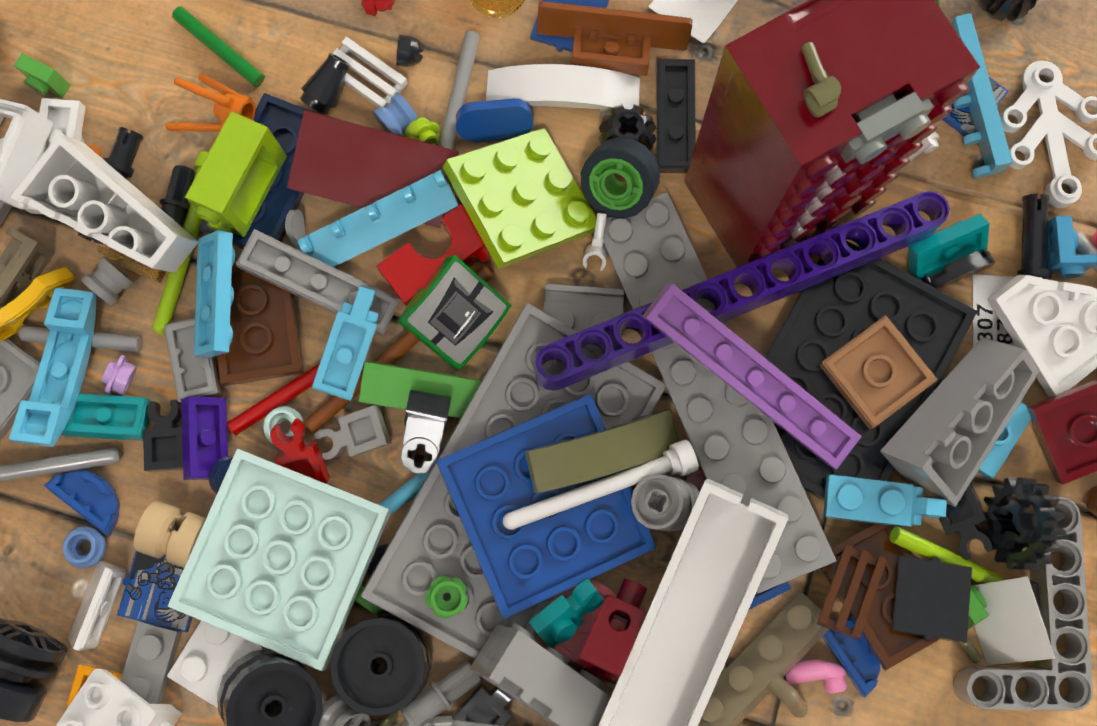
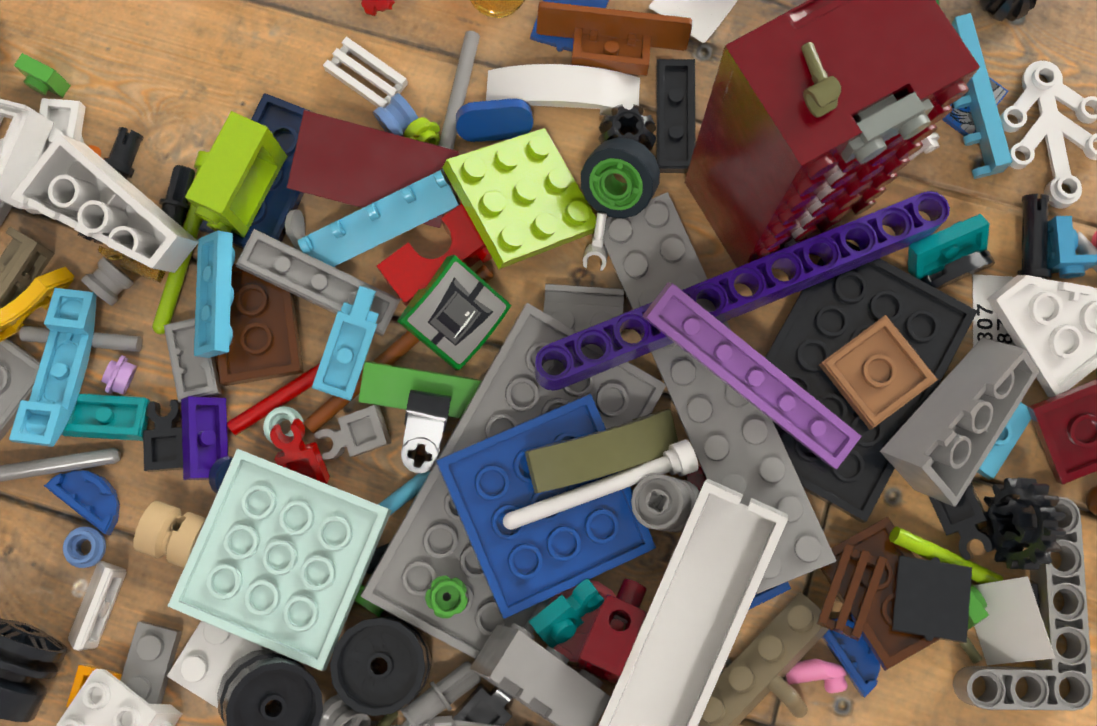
(149, 593): piece -> none
(218, 46): green bar -> none
(224, 104): orange plant -> none
(325, 85): black cone -> none
(408, 51): black hinge -> none
(878, 502): medium azure hinge -> none

